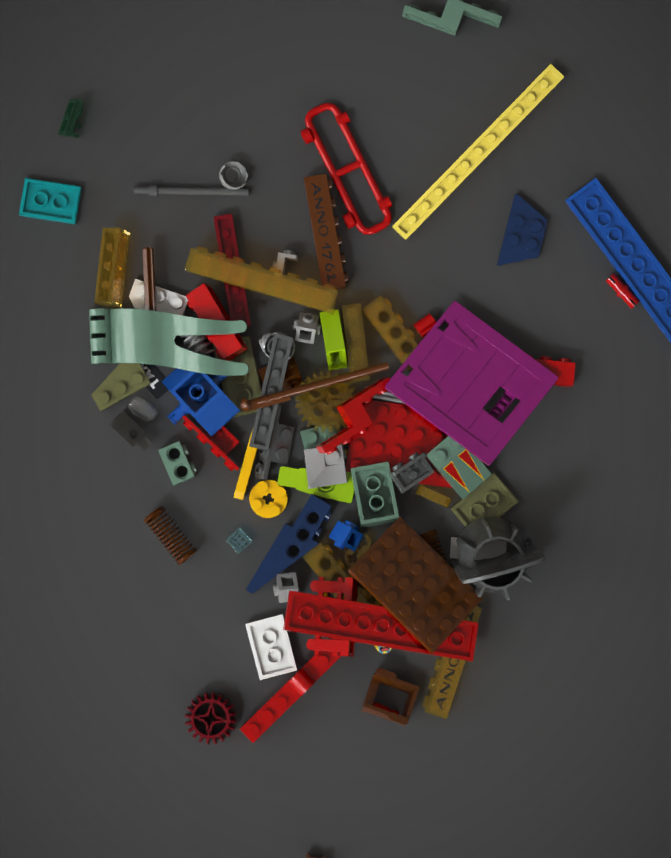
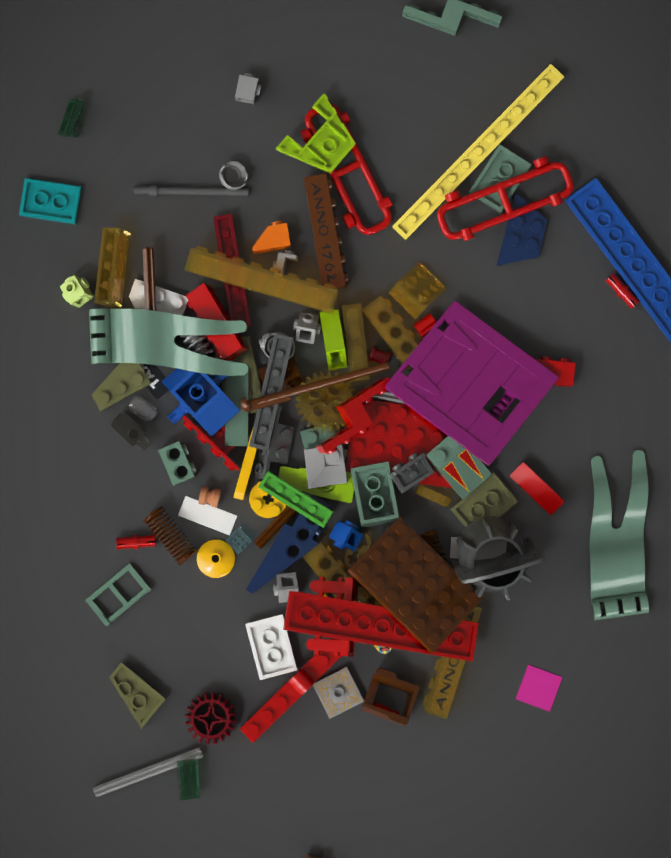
(76, 291): none -> yellowish green brick
(107, 621): none -> sand green window
(135, 542): none -> red pin
(137, 693): none -> olive wing
(145, 772): none -> light grey axle
(188, 779): none -> clear green plate
(207, 515): none -> white sticker
(209, 496): none -> nougat wheel
(226, 558): none -> yellow dish
(237, 428): none -> sand green sticker
(247, 88): none -> light grey brick
(273, 238): none -> orange slope
(274, 527): none -> reddish brown axle
(296, 499): none -> bright green tile
(328, 144): none -> lime wing
(338, 692): none -> light grey plate
(379, 356): none -> dark red bush
(417, 290): none -> clear yellow bracket
(455, 200): none -> red bar
(499, 168): none -> sand green plate
(536, 488): none -> red slope
(538, 688): none -> dark pink sticker
(618, 554): none -> sand green flag

